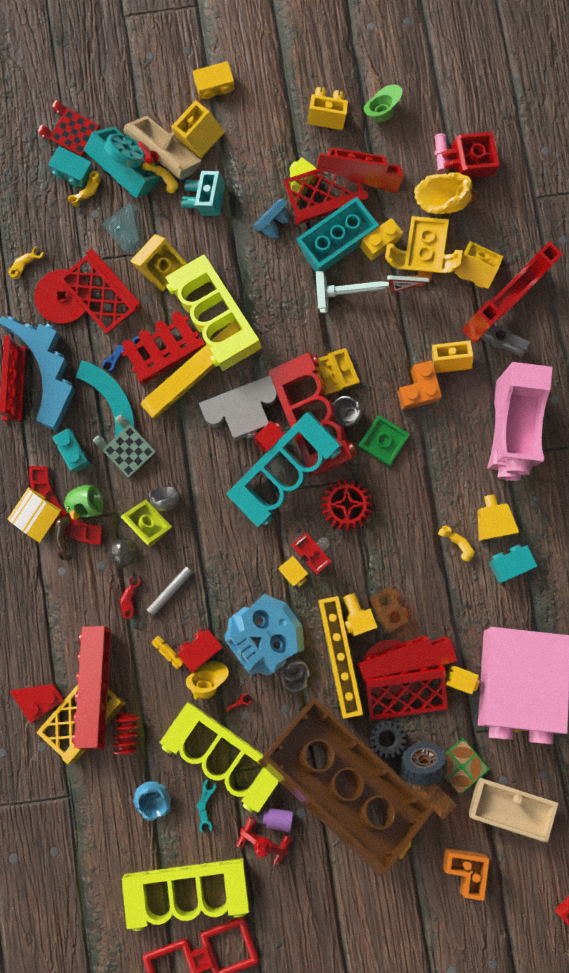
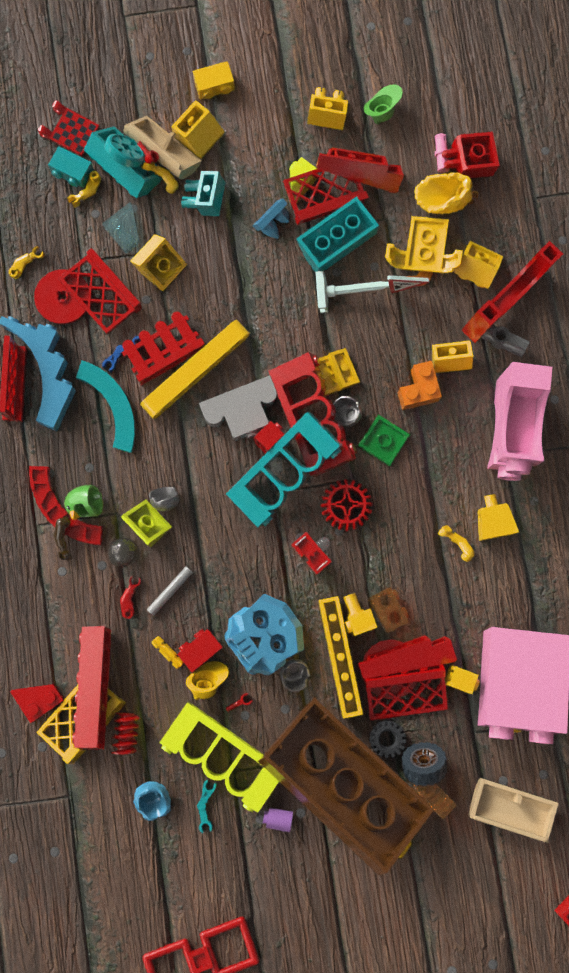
(34, 515): yellow slope -> none
(71, 450): teal brick -> none
(127, 449): sand green flag -> none
(135, 893): neon yellow fence -> none
(235, 347): neon yellow fence -> none
(263, 845): red axle -> none
(293, 572): yellow brick -> none
(376, 242): yellow brick -> none
(463, 766): tile -> none
(472, 868): orange brick -> none
(513, 563): teal brick -> none

